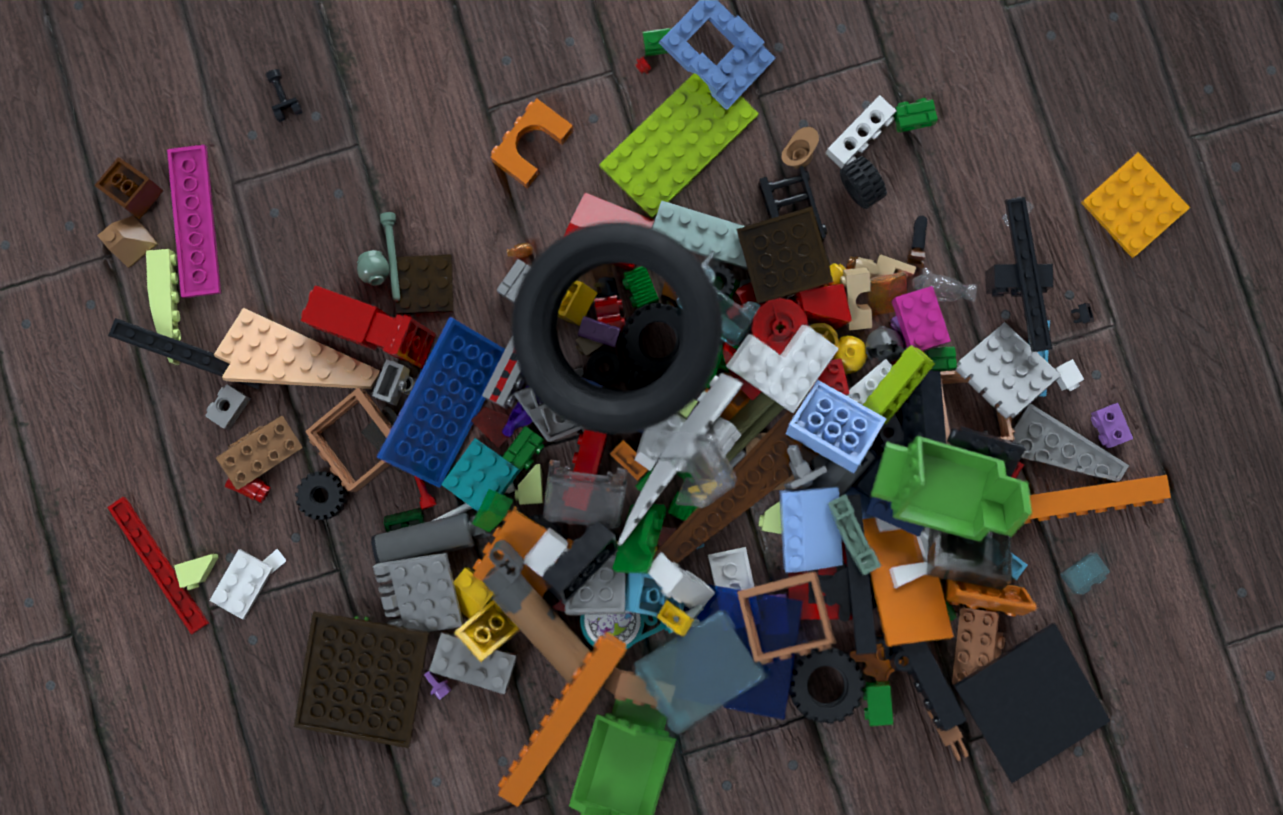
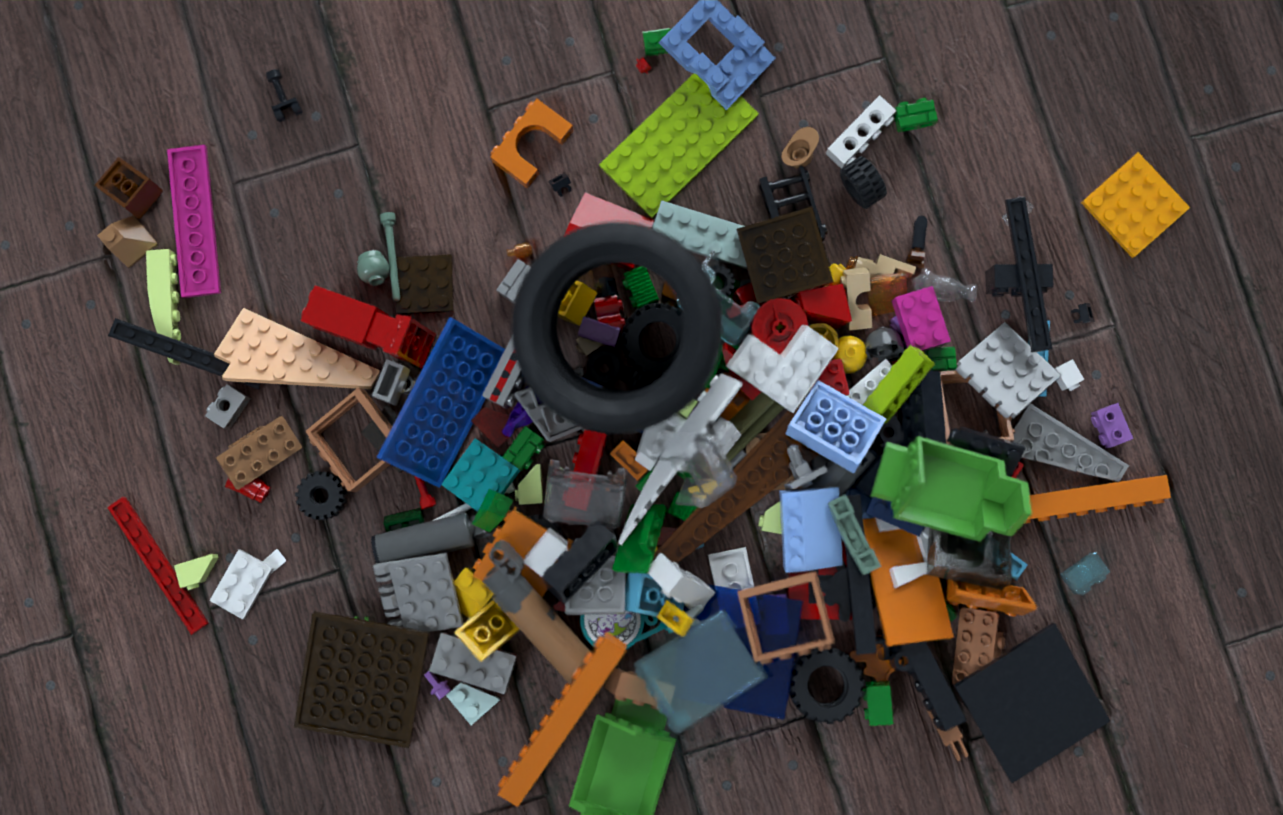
(471, 701): none -> light aqua wing
(559, 182): none -> black tile

